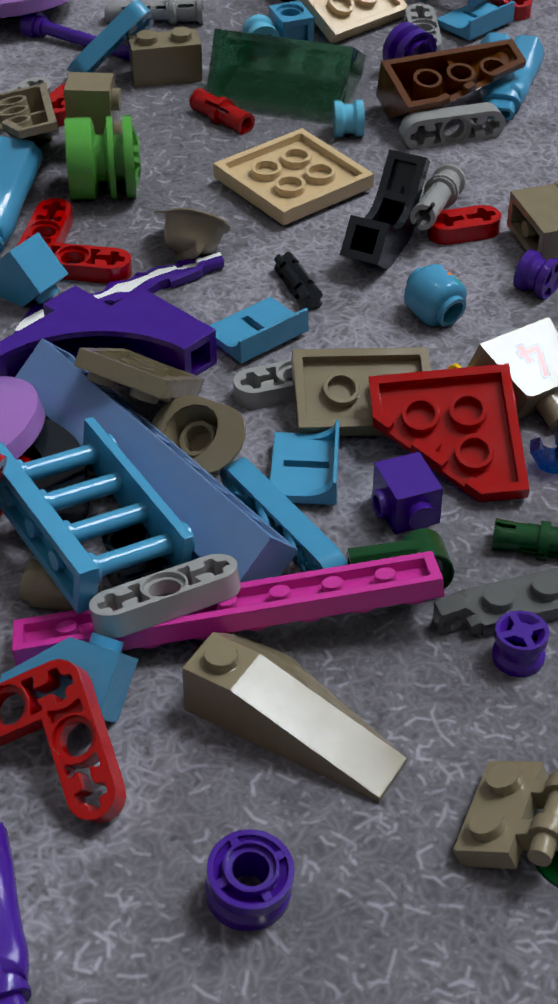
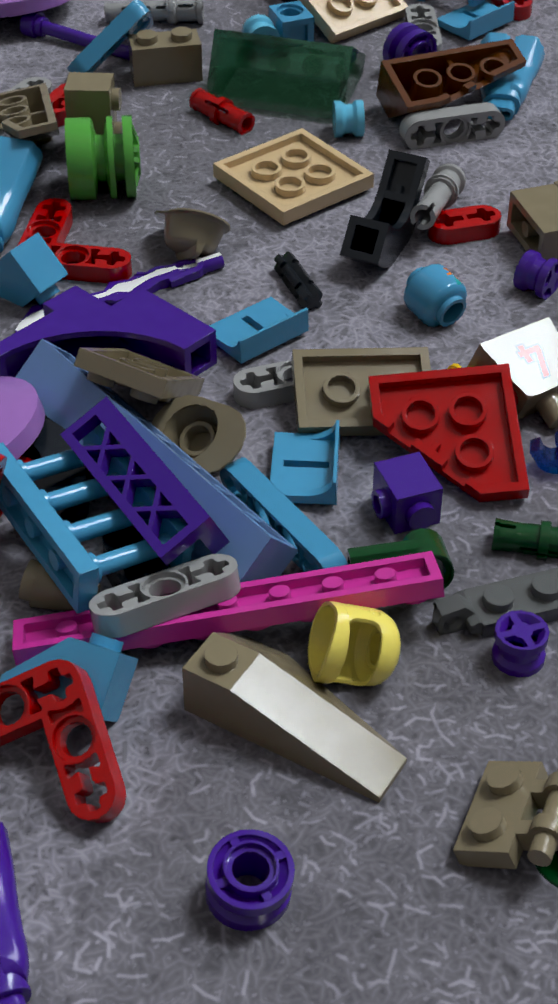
(156, 475): none -> dark purple fence
(352, 645): none -> light yellow helmet

